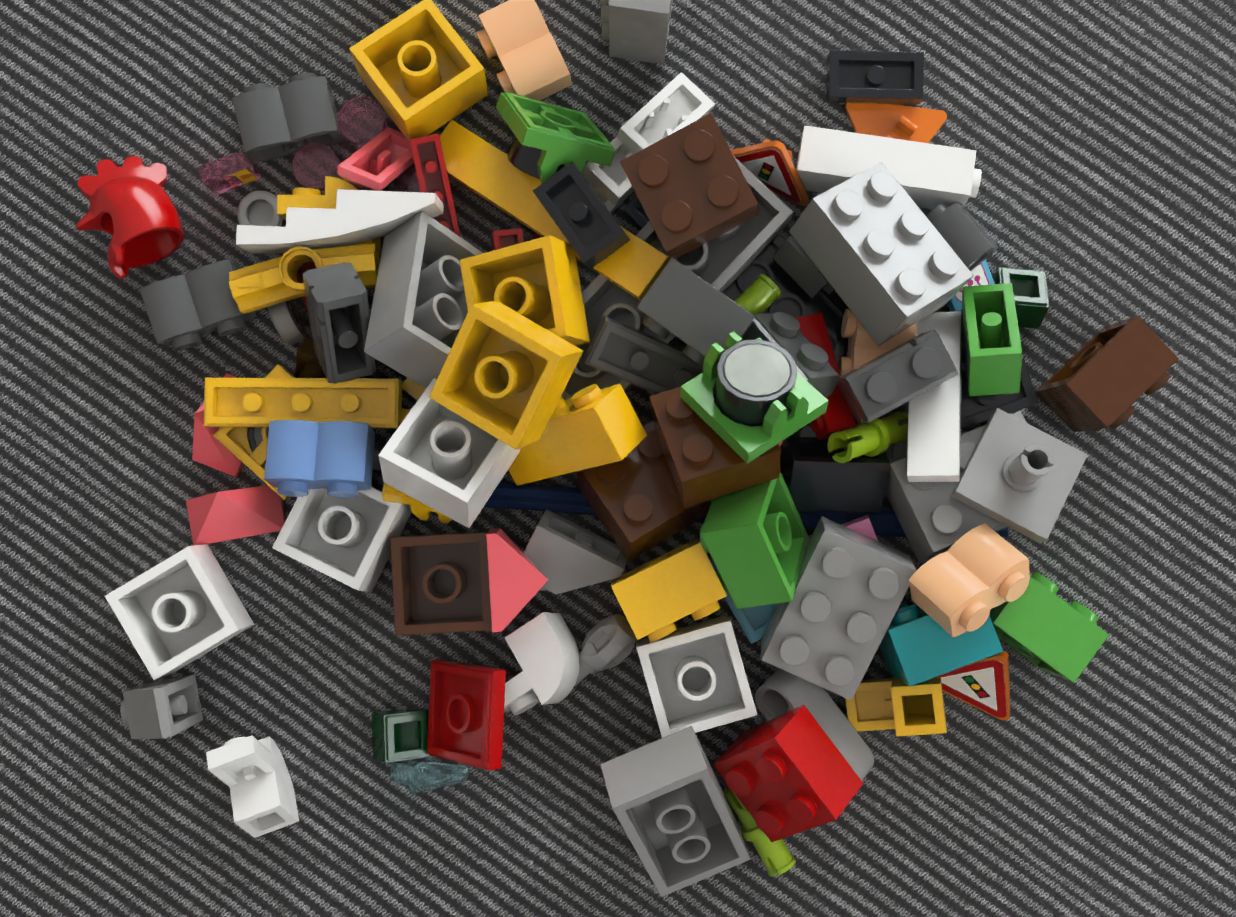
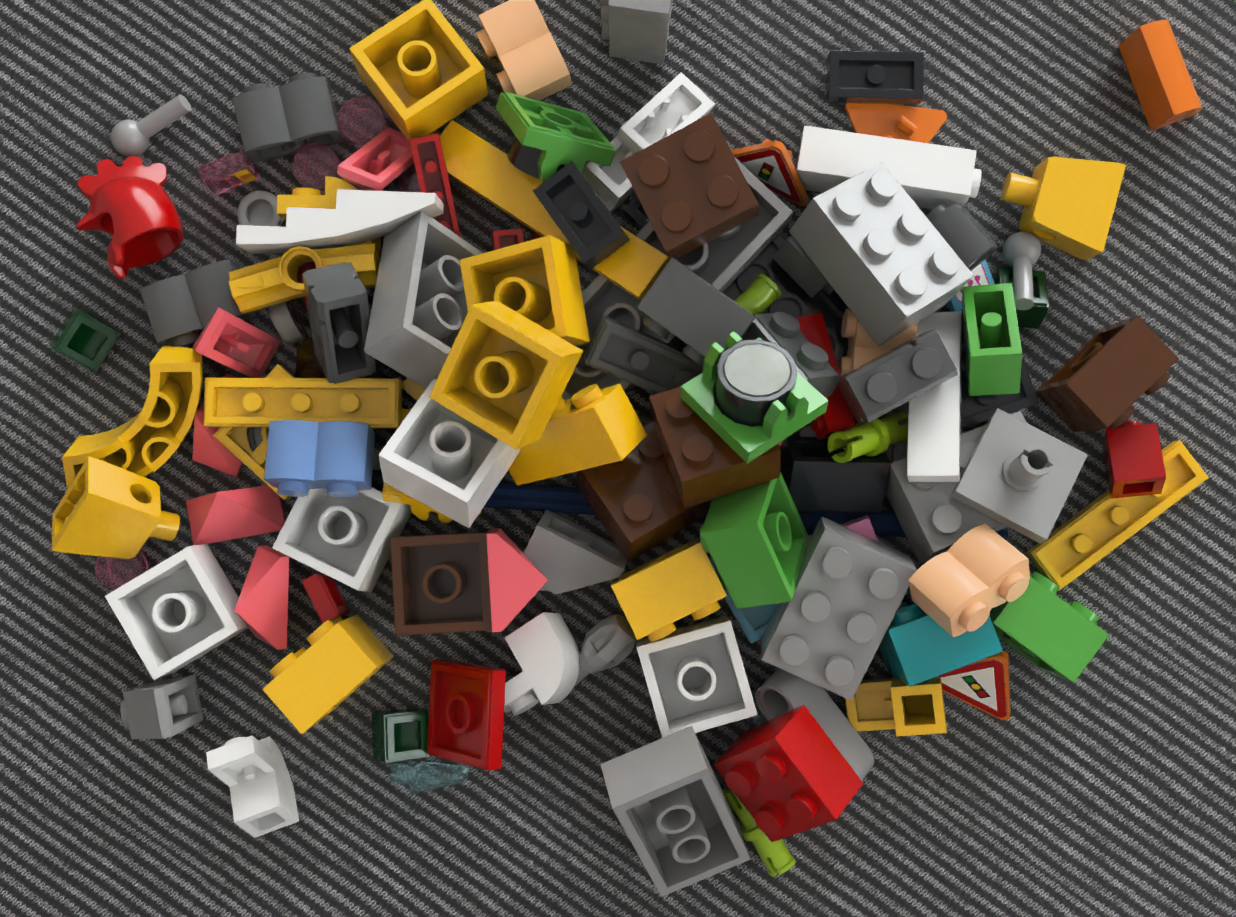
(84, 339): none -> dark green slope
(110, 513): none -> yellow torso
(116, 572): none -> clear pink tile
(133, 136): none -> light grey bar
(158, 428): none -> yellow brick
(237, 344): none -> coral slope
(265, 597): none -> coral slope
(325, 597): none -> red tile
(326, 673): none -> yellow brick
(1022, 252): none -> light grey bar
(1067, 202): none -> yellow torso
(1111, 522): none -> yellow tile
(1134, 460): none -> red brick
(1159, 75): none -> orange brick

